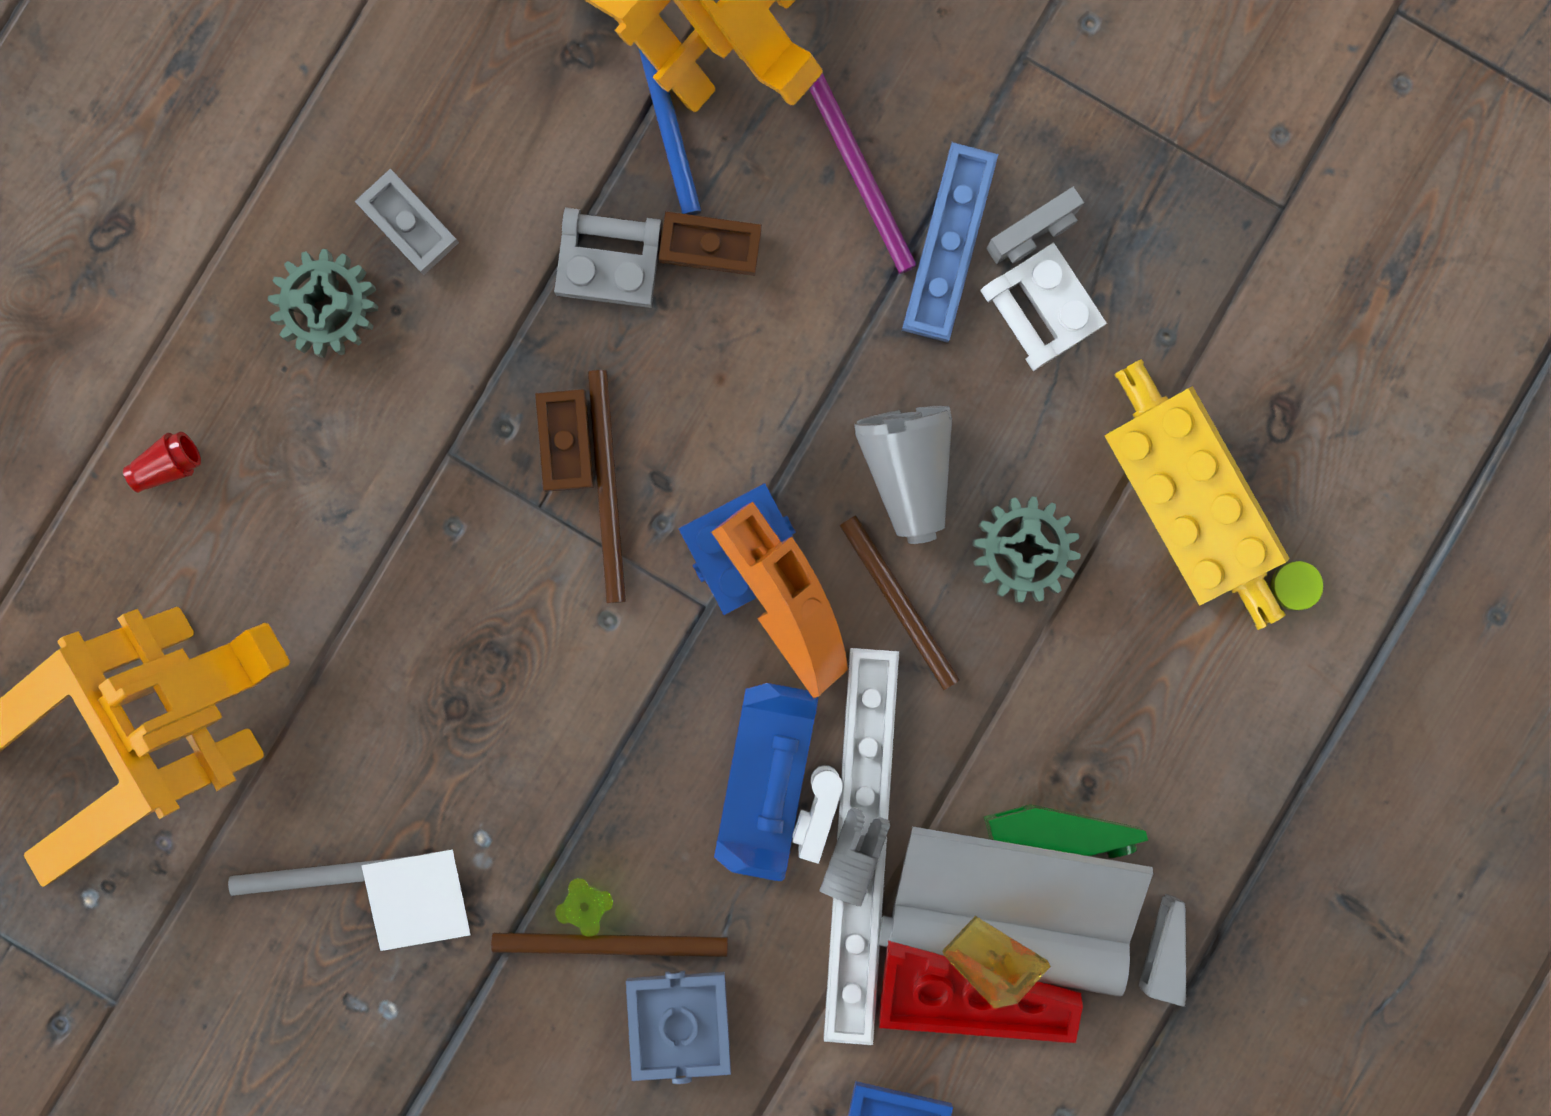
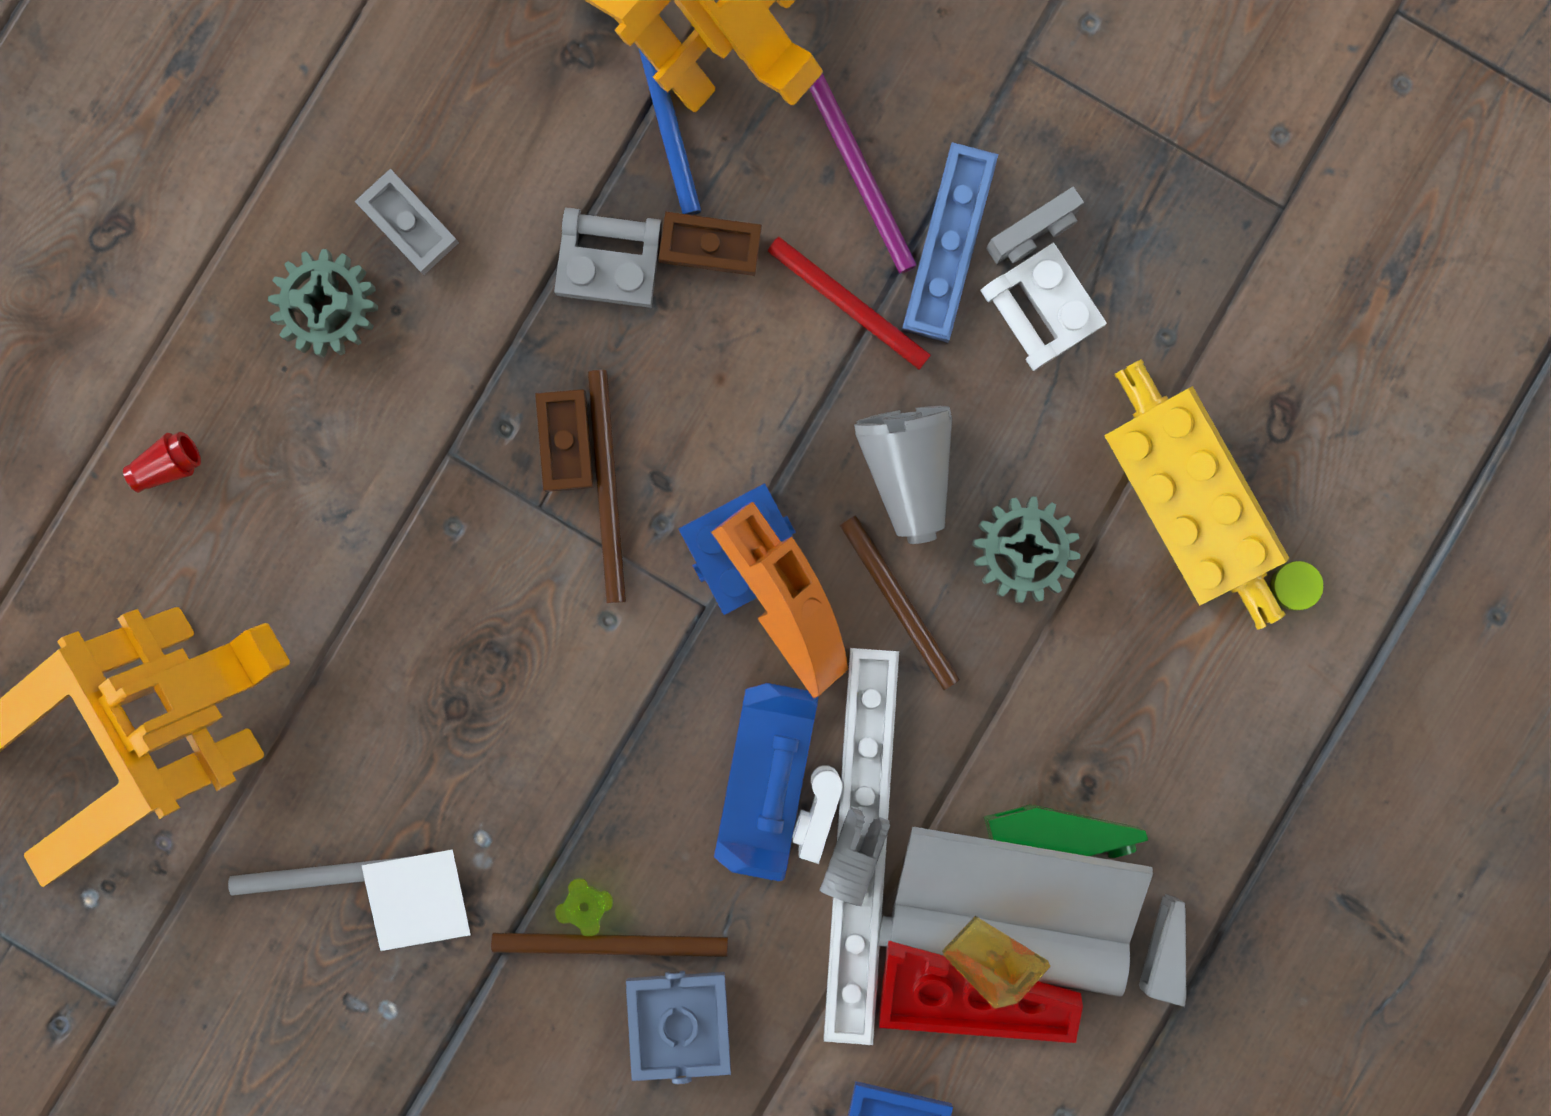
(848, 303): none -> red bar

